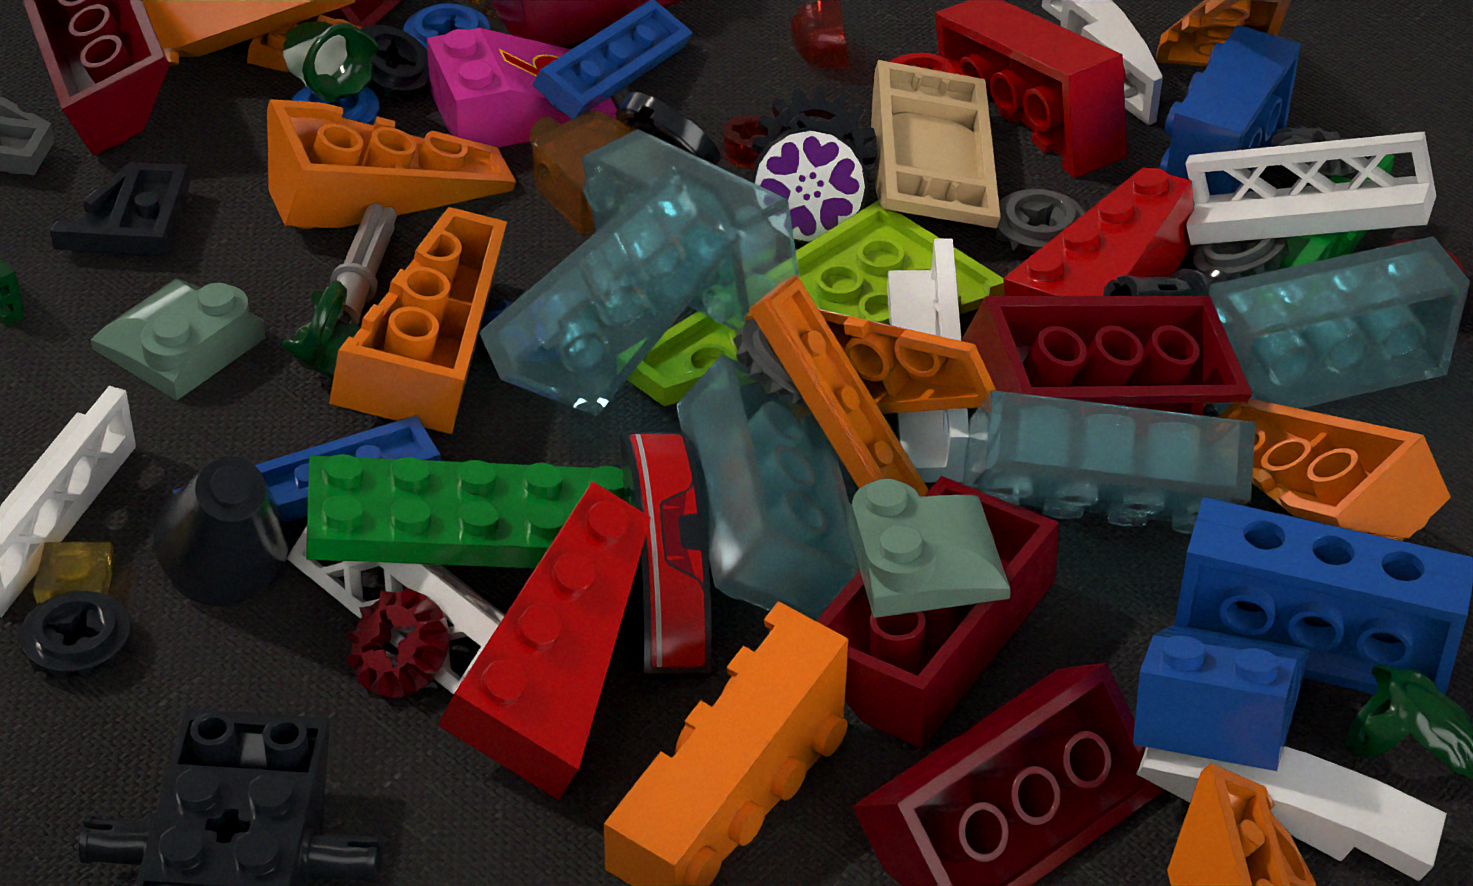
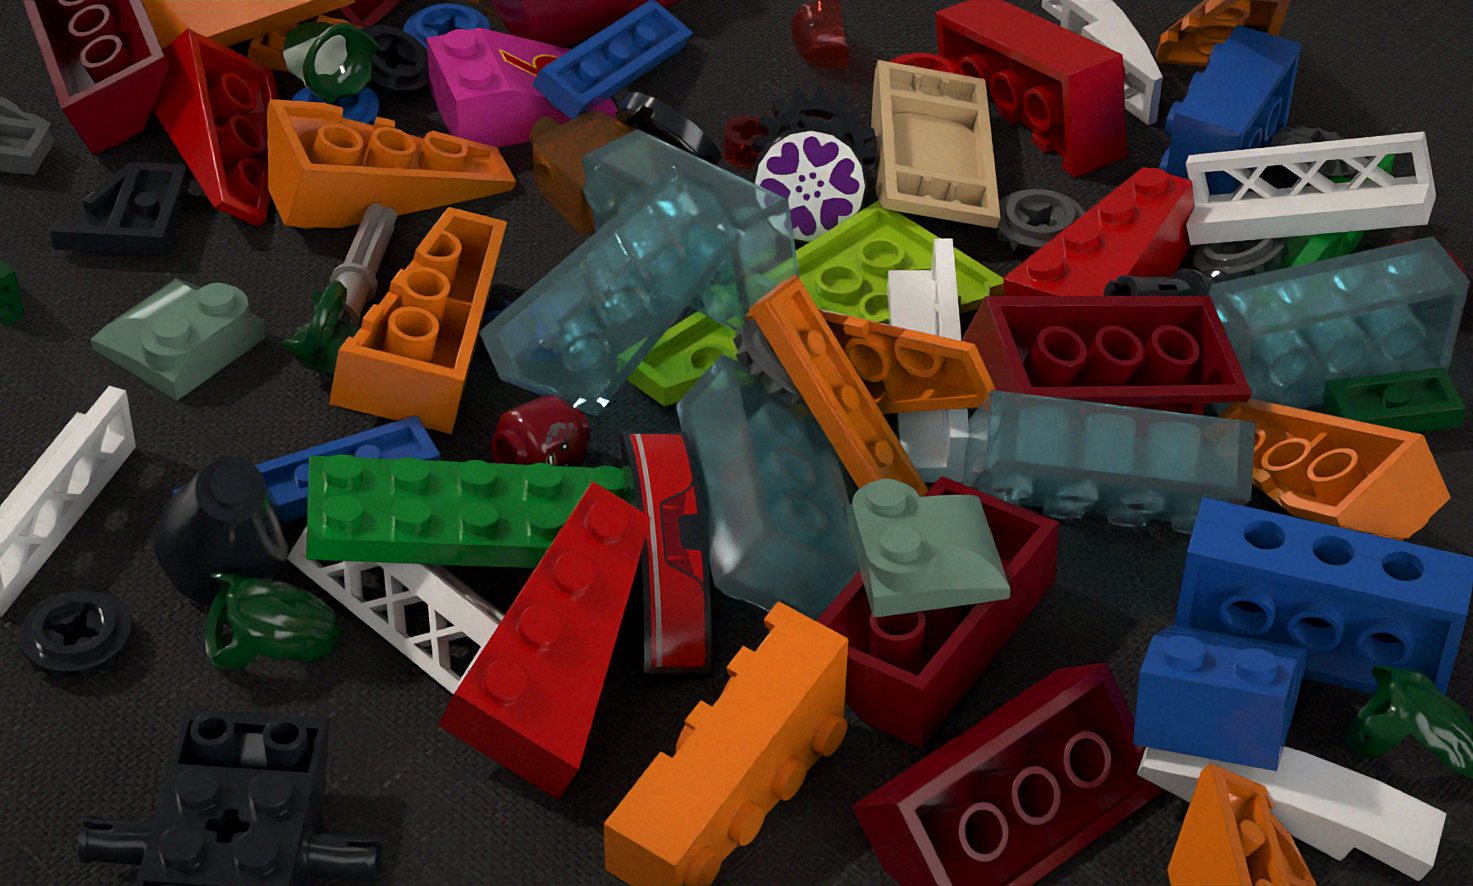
(72, 568): clear yellow plate -> none
(217, 119): none -> red wedge
(267, 621): none -> dark green piece
(419, 654): dark red gear -> none
(542, 433): none -> dark red head
(1398, 400): none -> dark green plate

